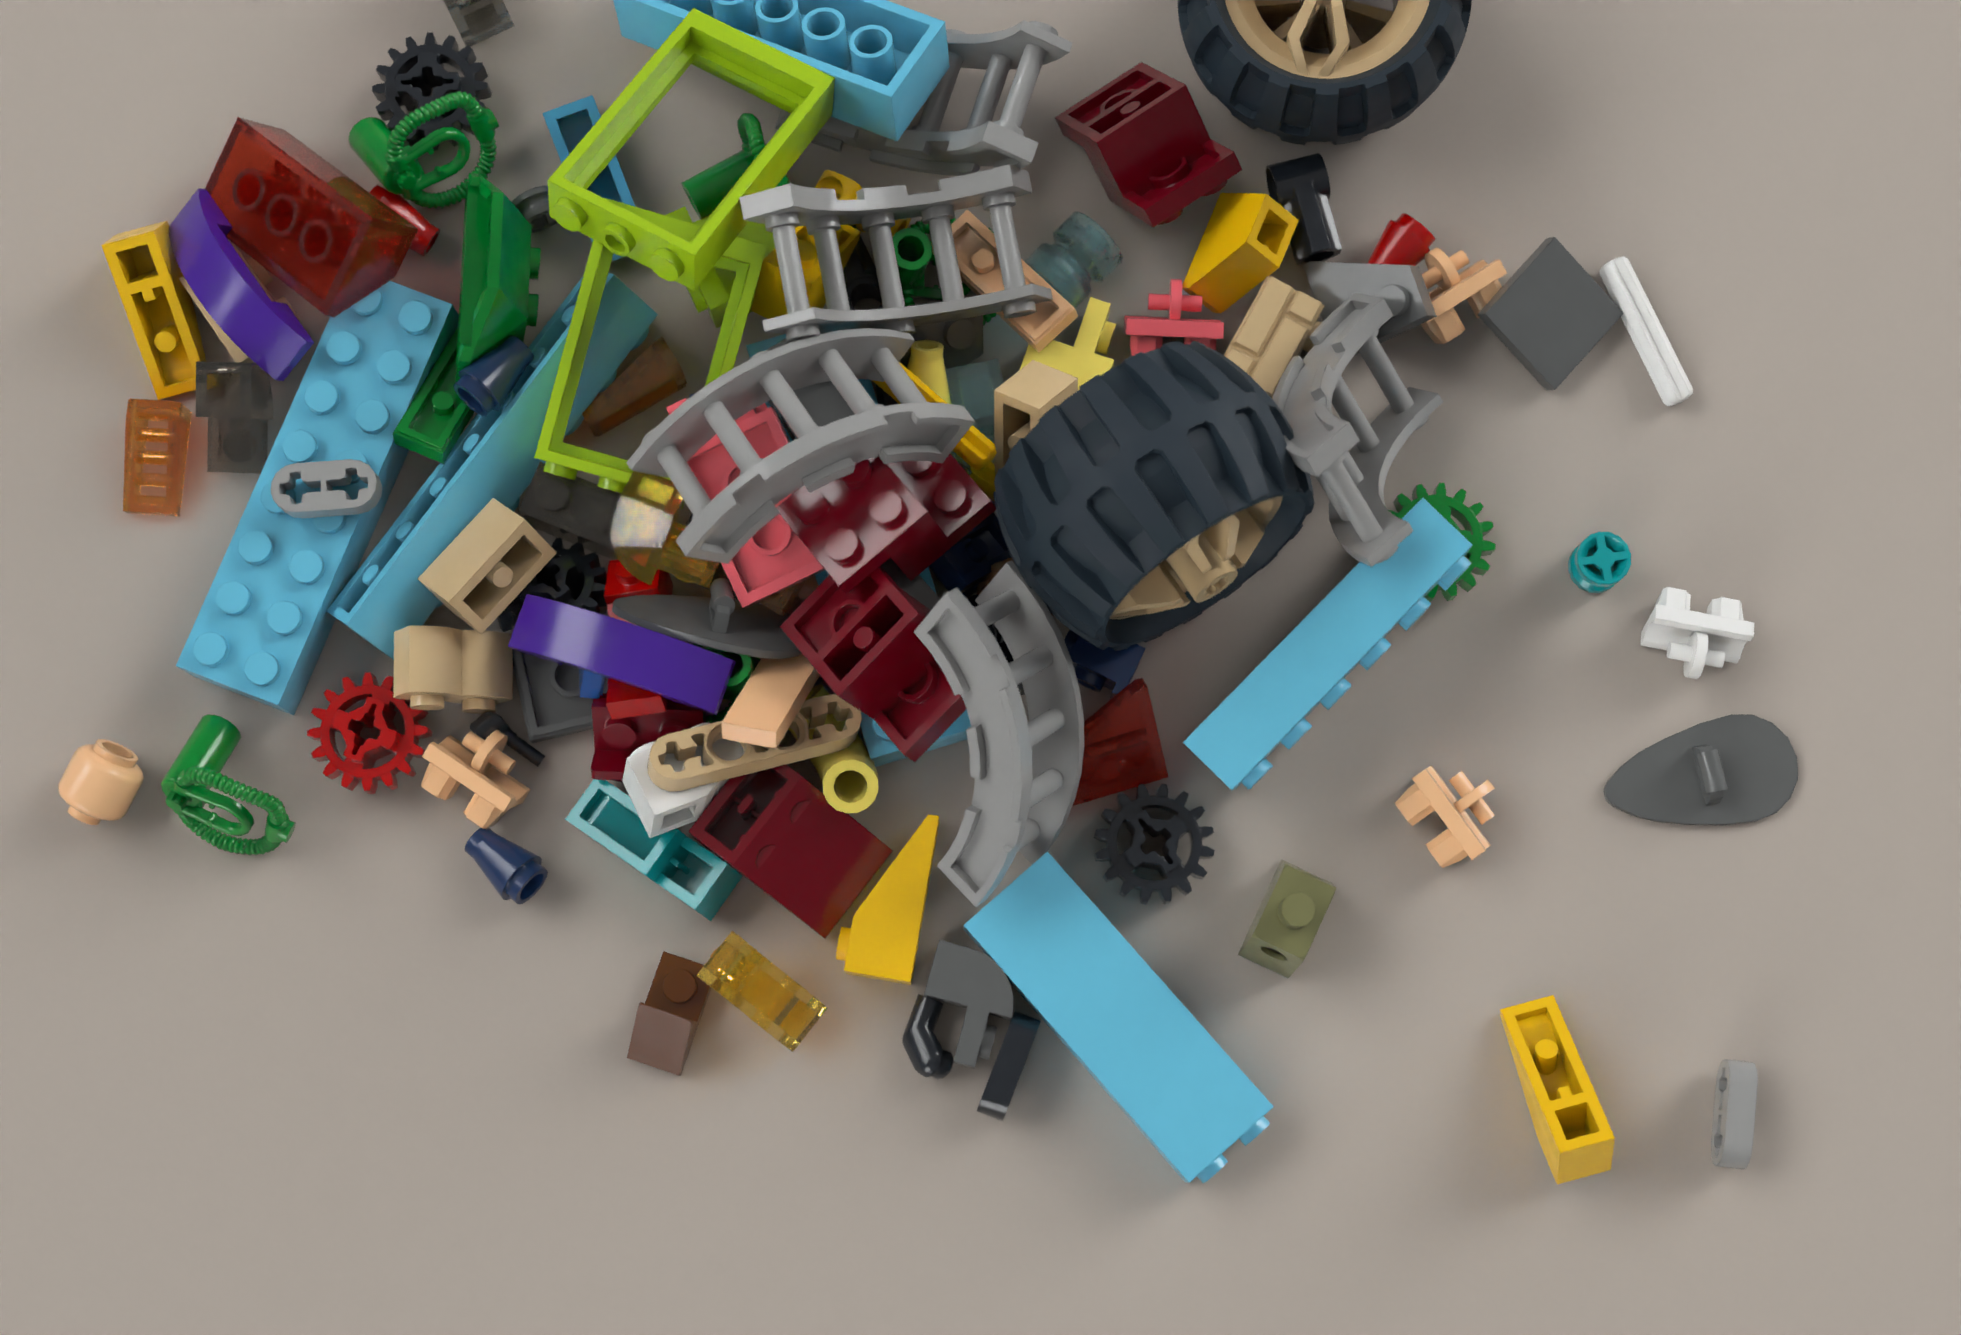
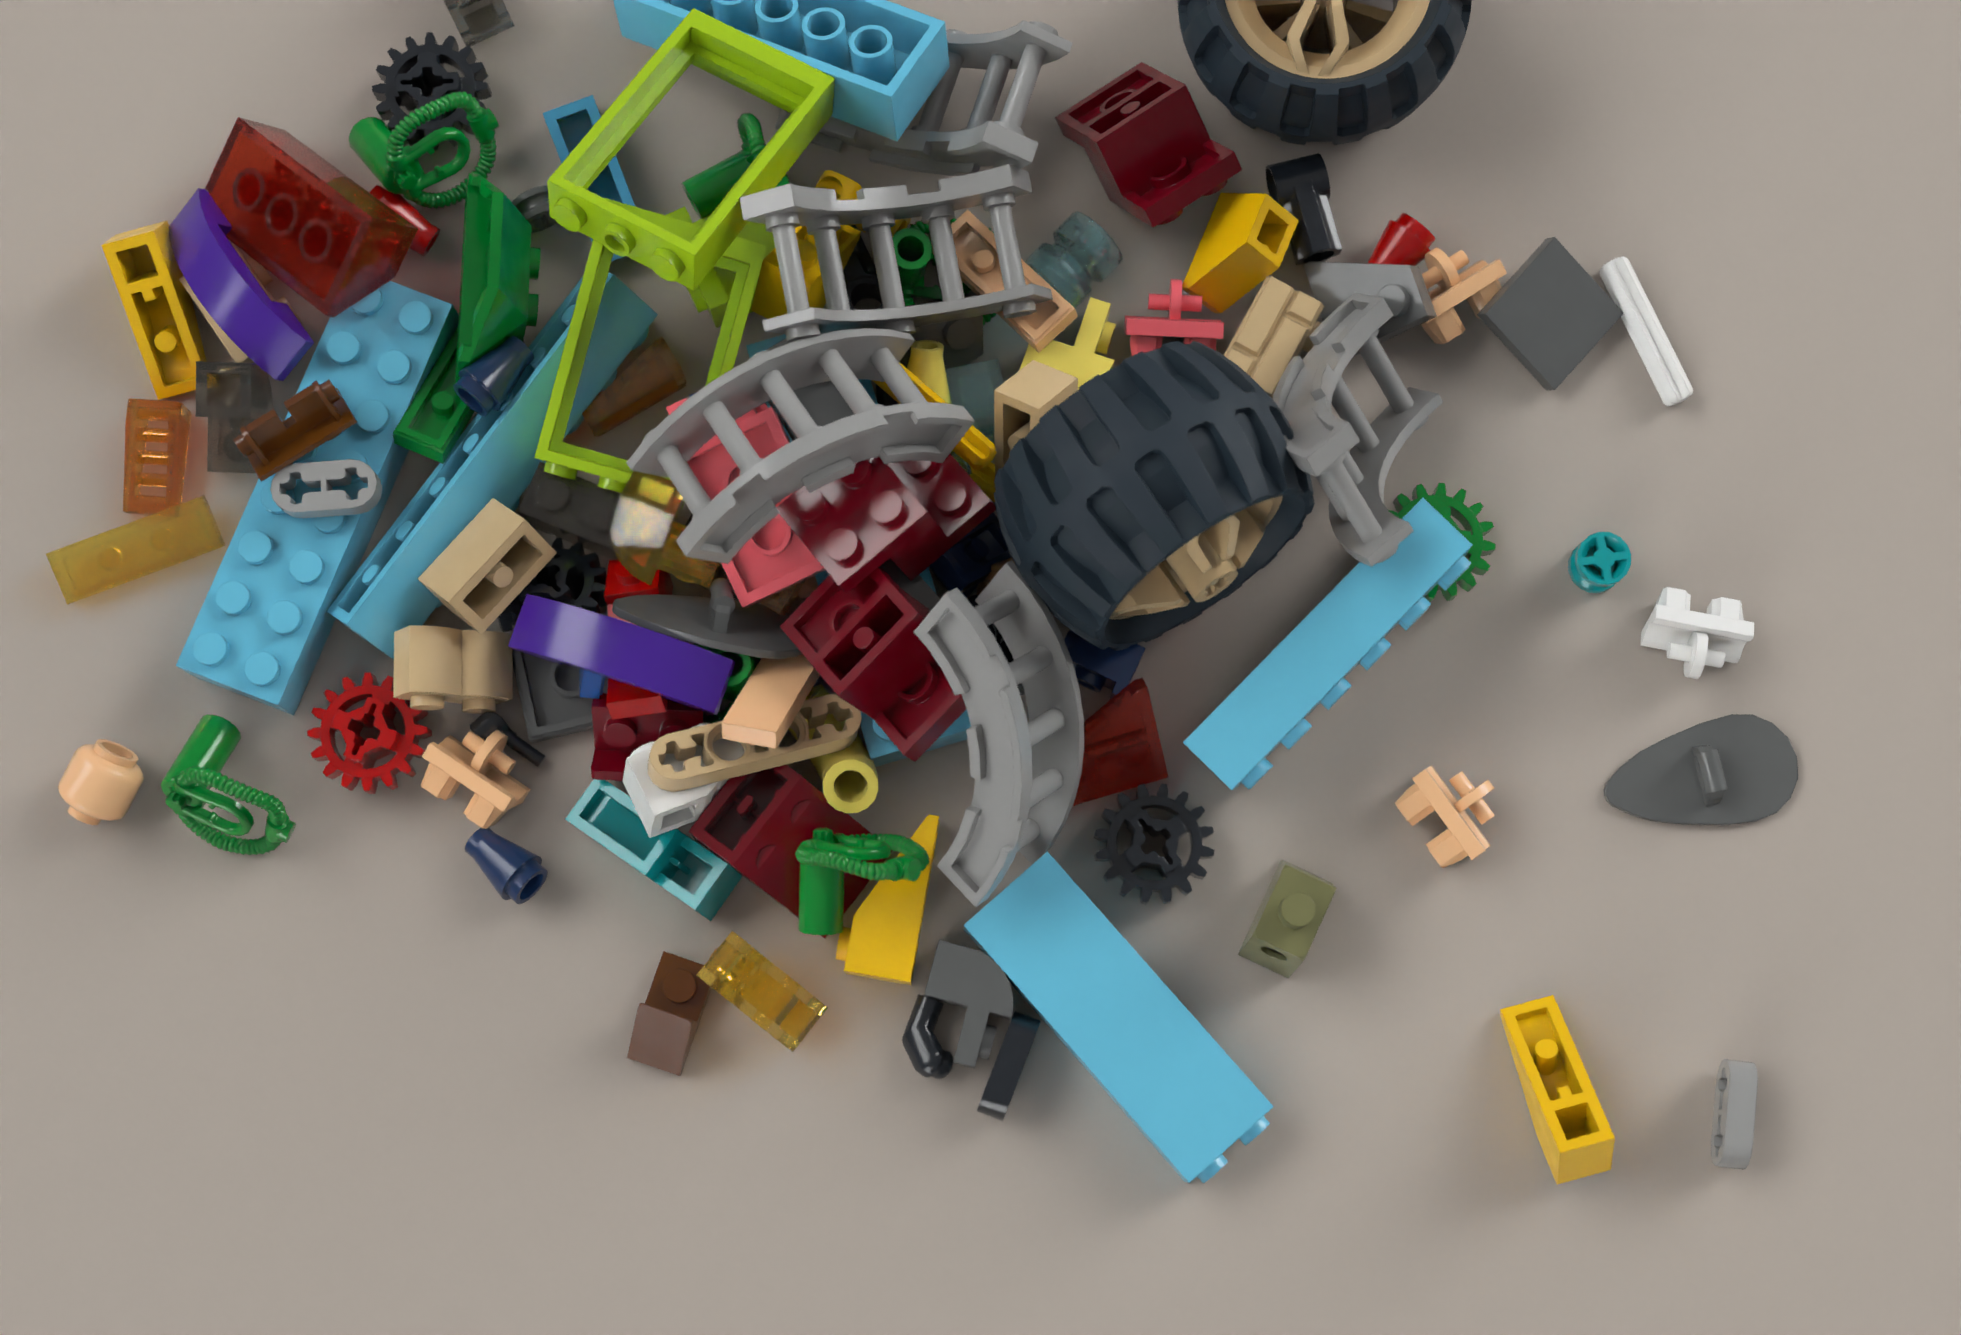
(135, 549): none -> clear yellow tile
(316, 417): none -> reddish brown hinge
(830, 855): none -> green piece

